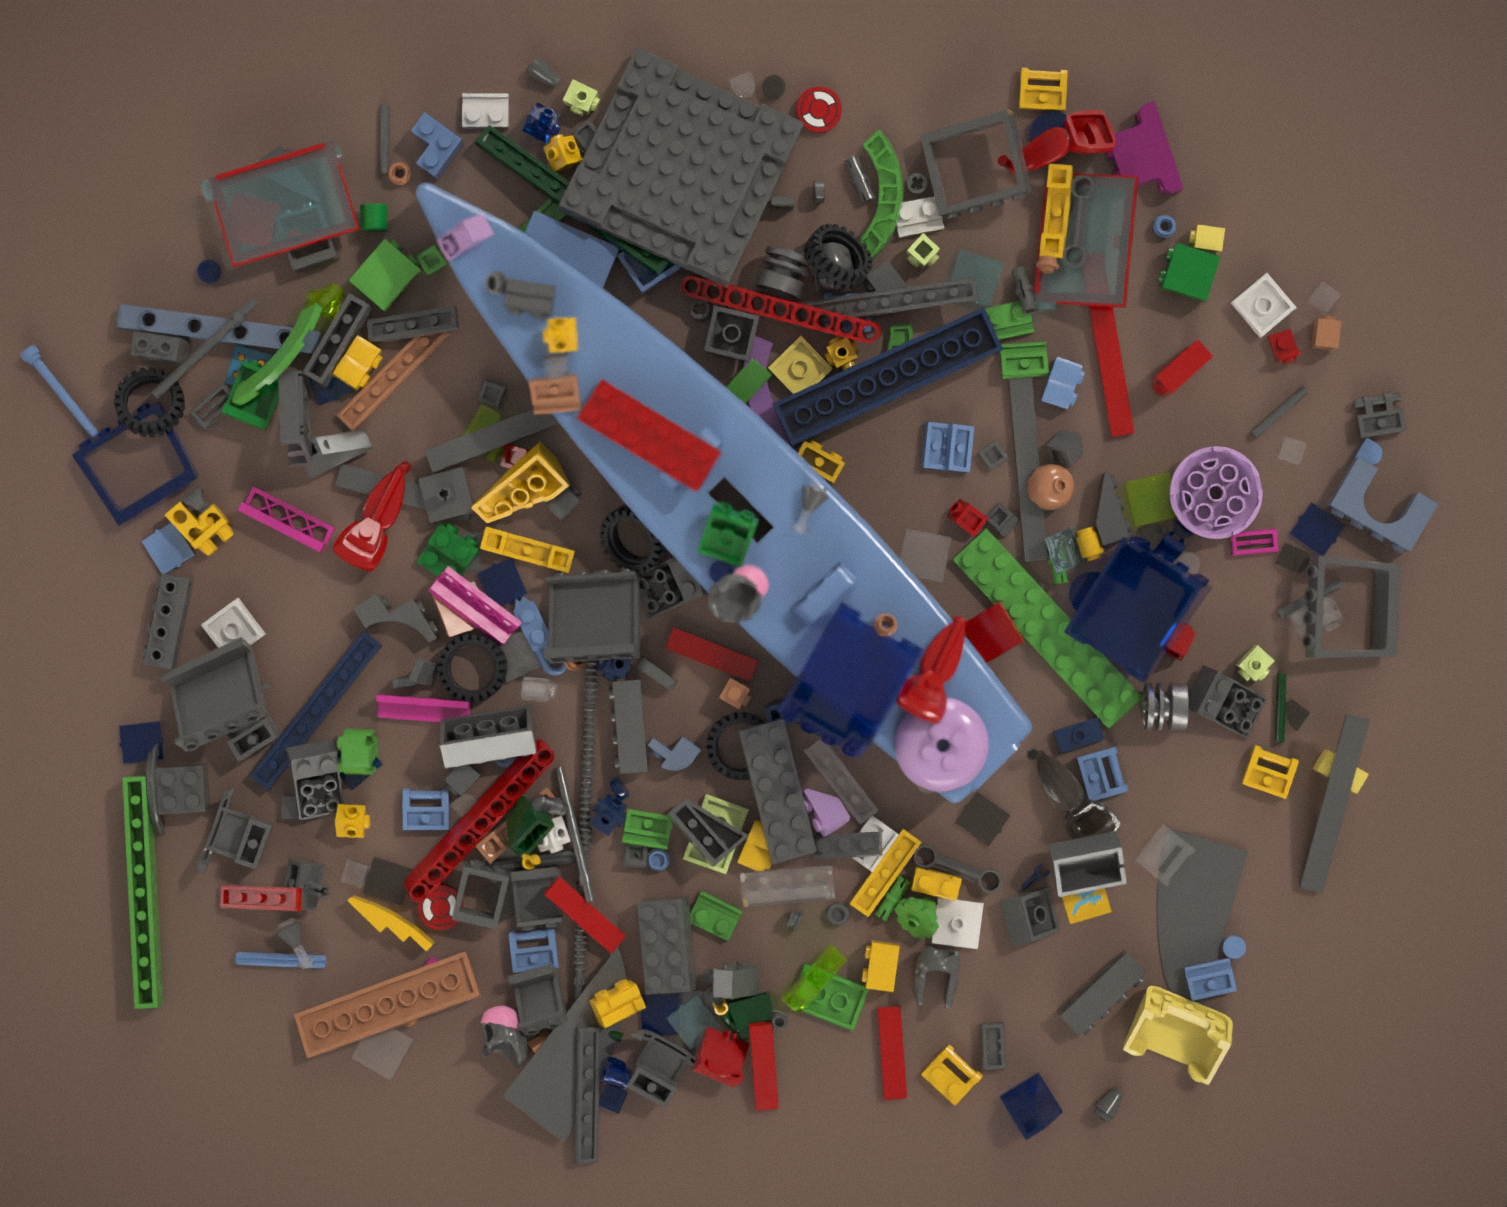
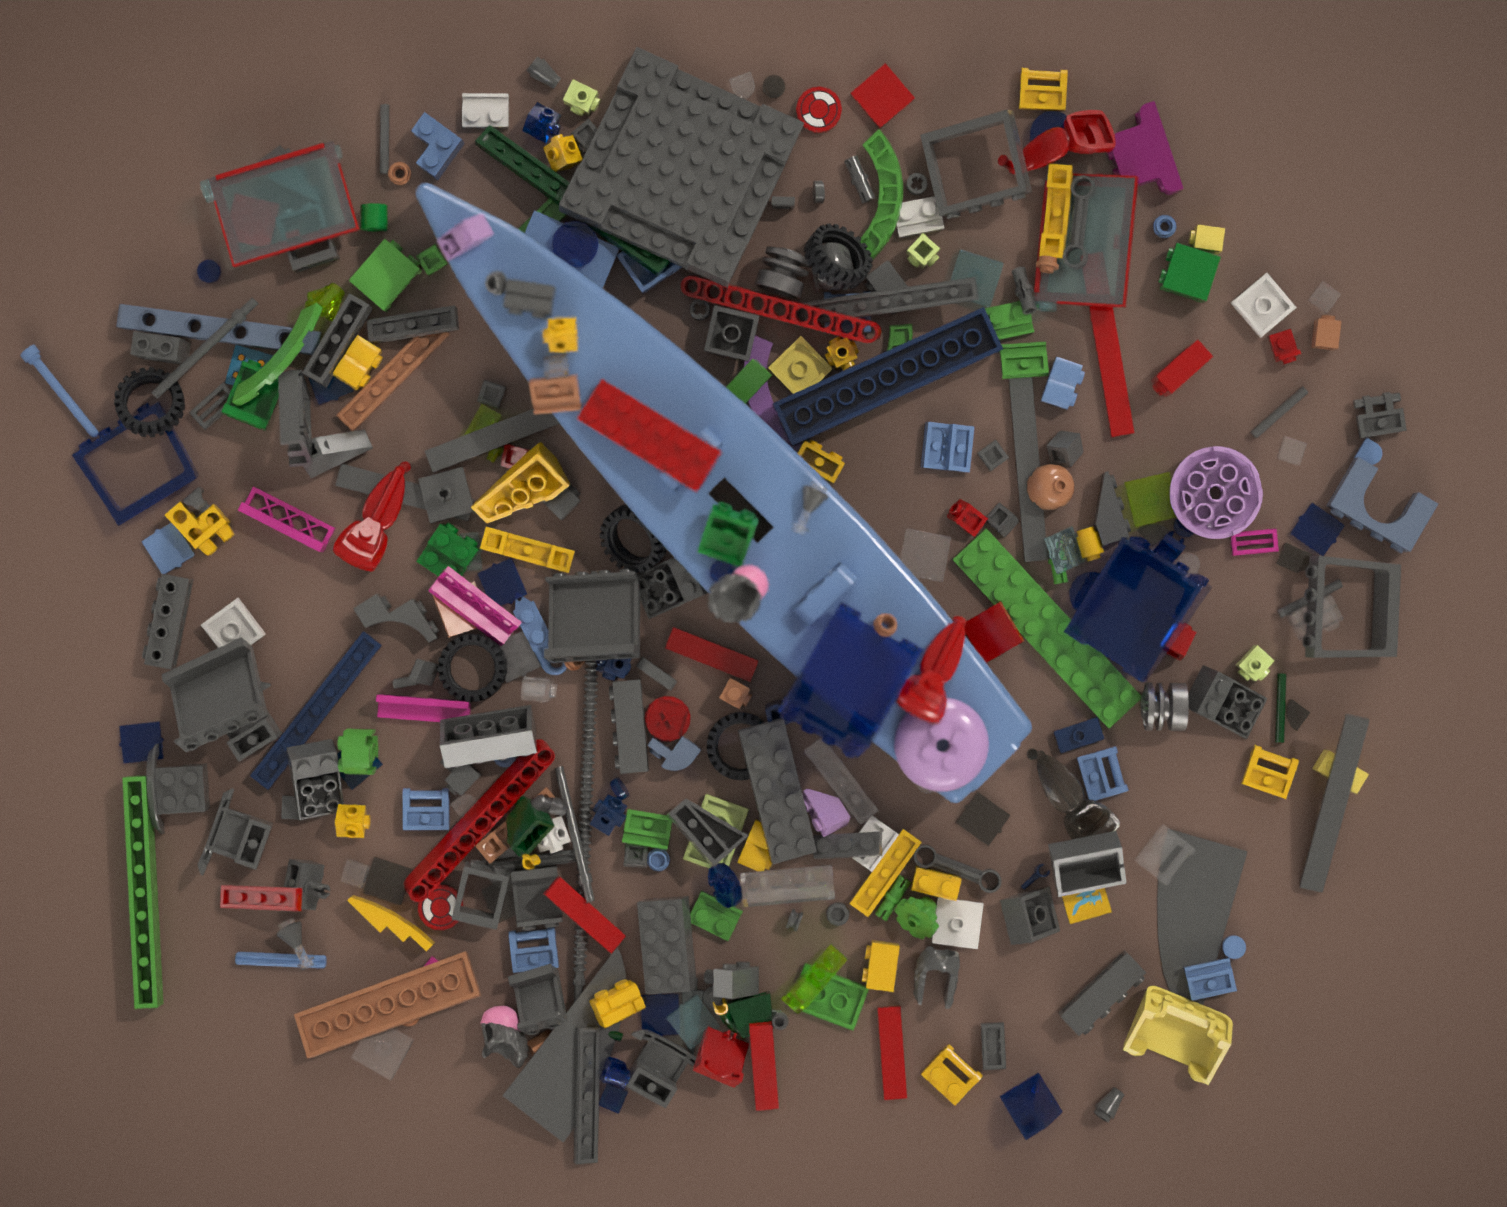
(575, 243): none -> clear blue tile
(667, 718): none -> red tile
(726, 885): none -> clear blue tile
(882, 96): none -> red tile

